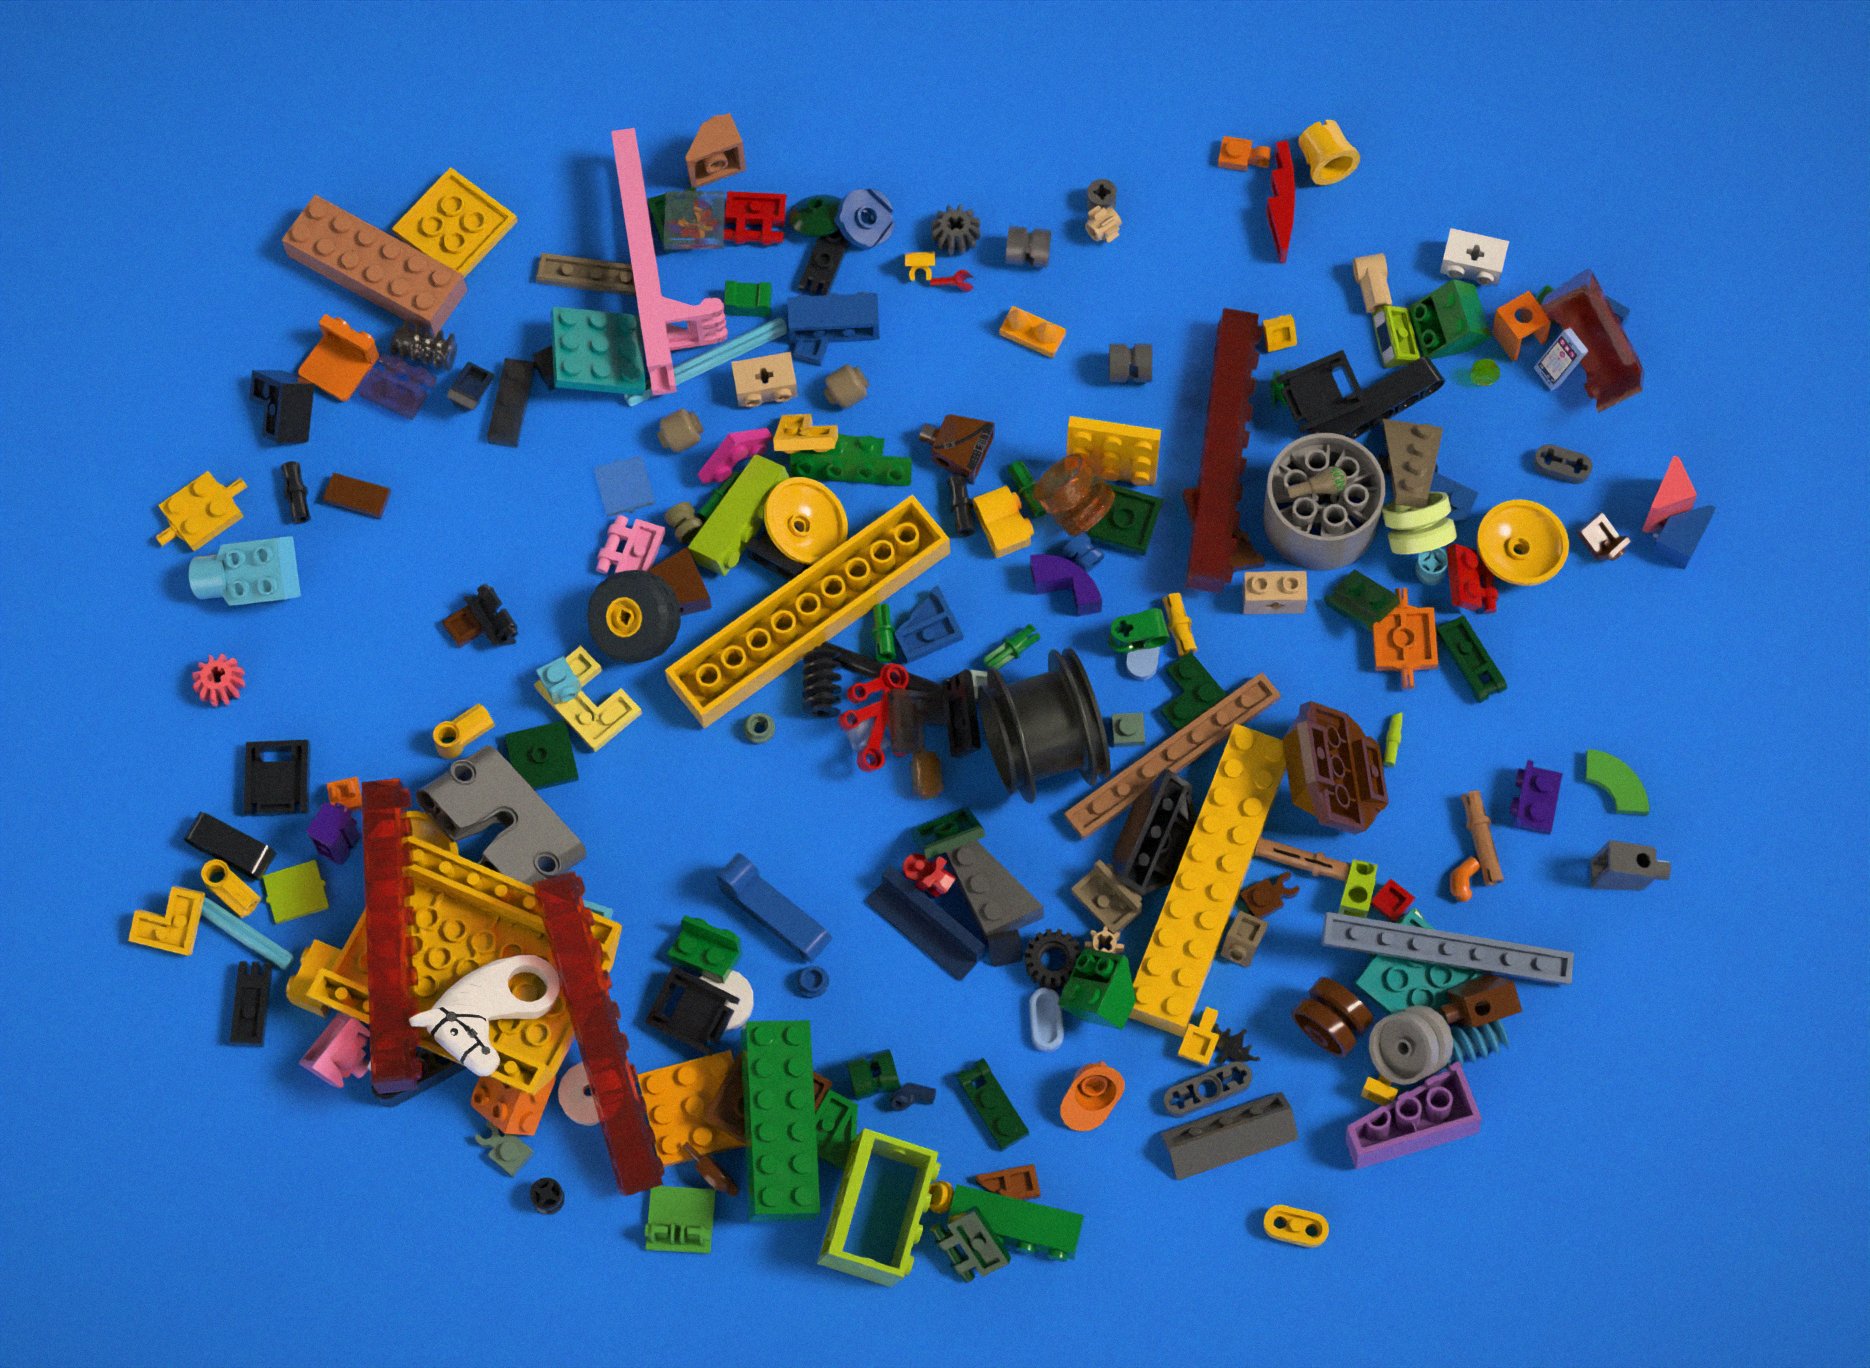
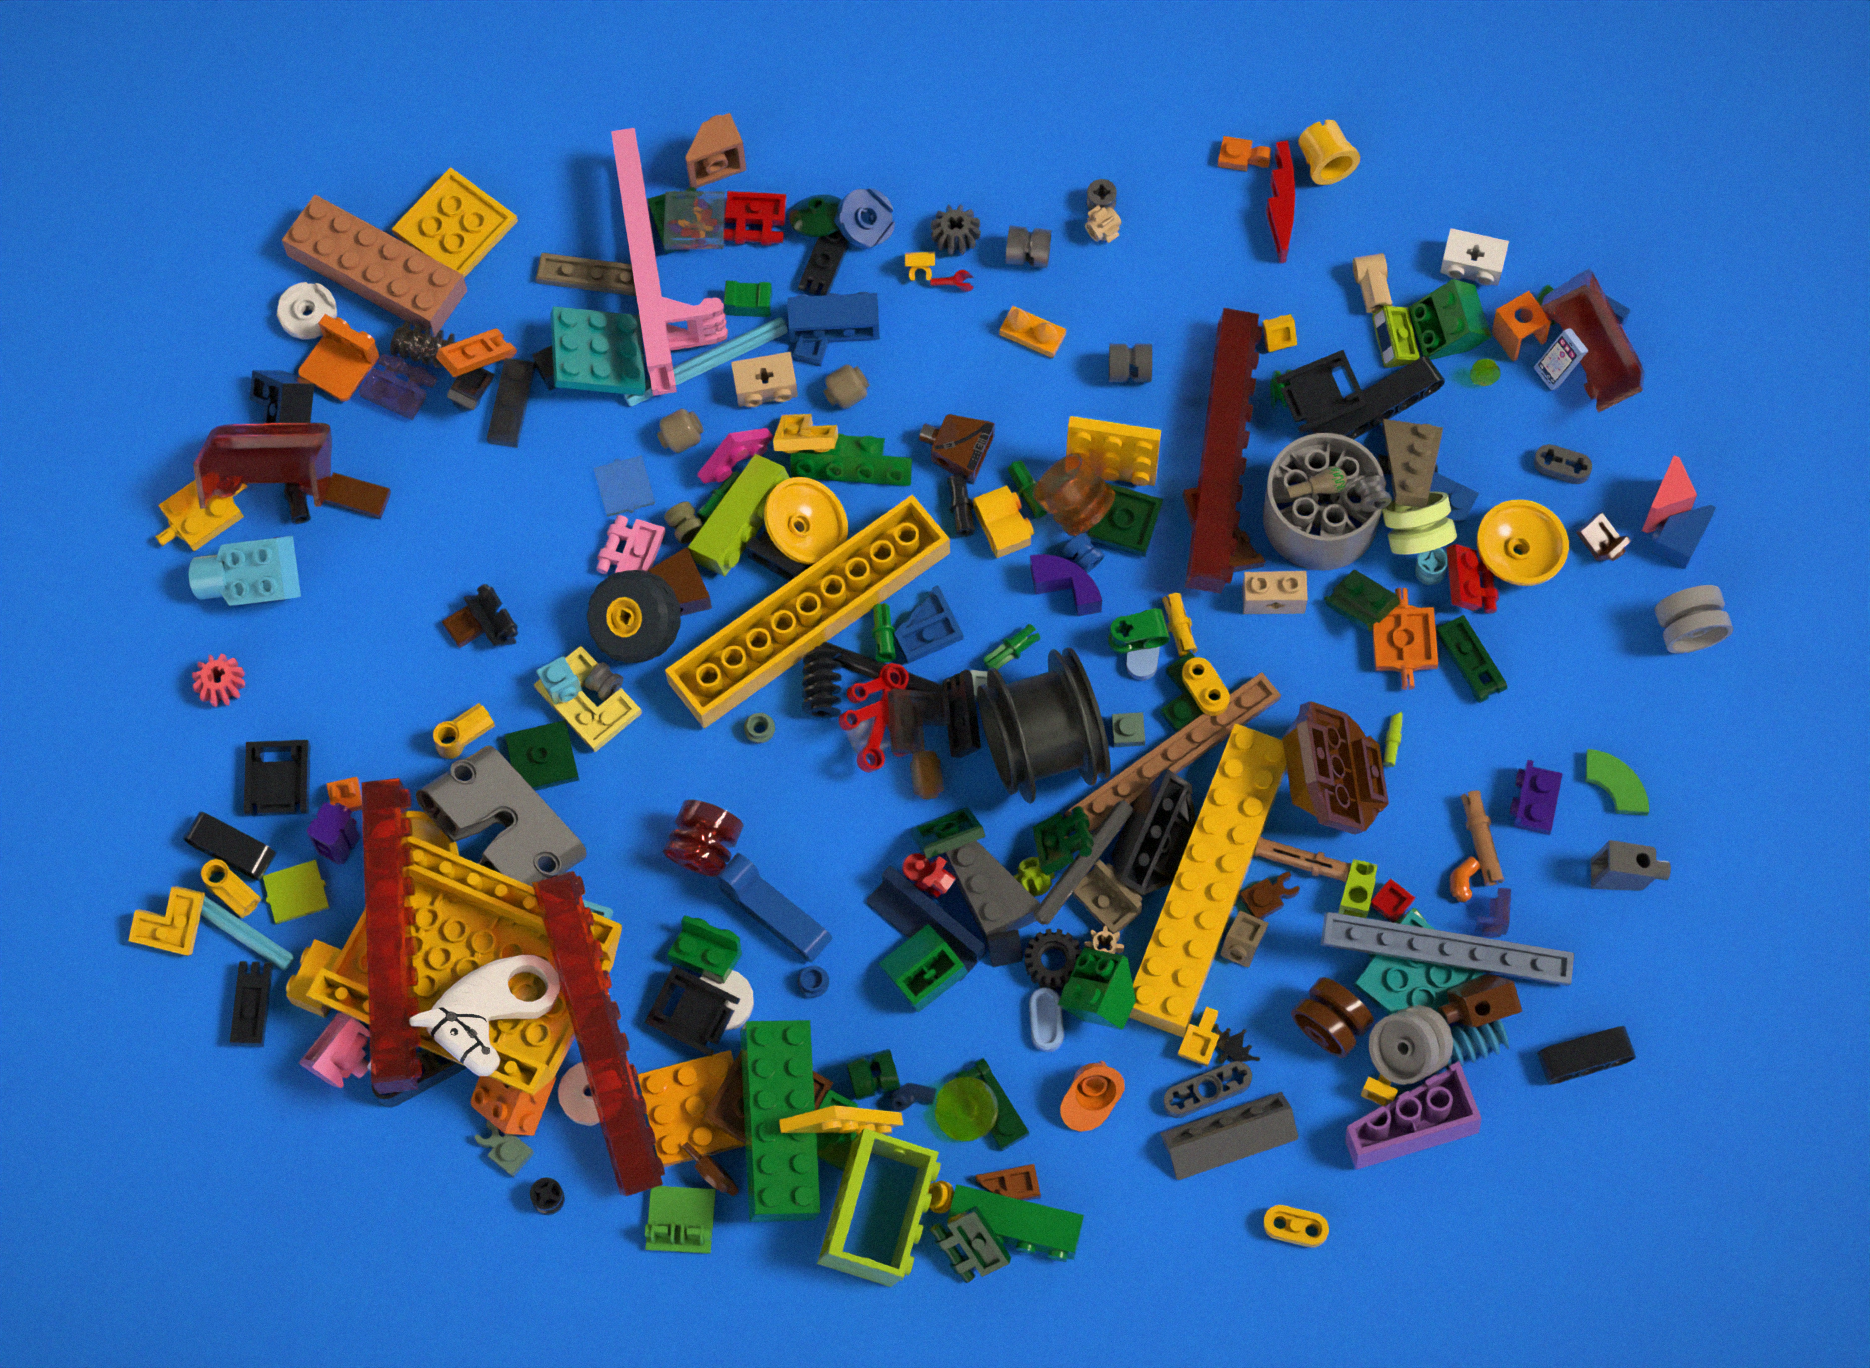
(264, 455): none -> clear red windscreen
(300, 299): none -> white plate
(475, 352): none -> orange plate
(603, 681): none -> flat silver wheel
(703, 837): none -> clear red wheel
(842, 1120): none -> yellow wing
(923, 968): none -> green slope
(966, 1109): none -> clear neon green tile
(1032, 877): none -> lime gear
(1054, 843): none -> dark green plate
(1079, 868): none -> dark grey axle
(1203, 685): none -> yellow plate
(1373, 493): none -> flat silver wheel
(1499, 909): none -> clear purple bracket
(1586, 1055): none -> black beam
(1693, 619): none -> light grey wheel

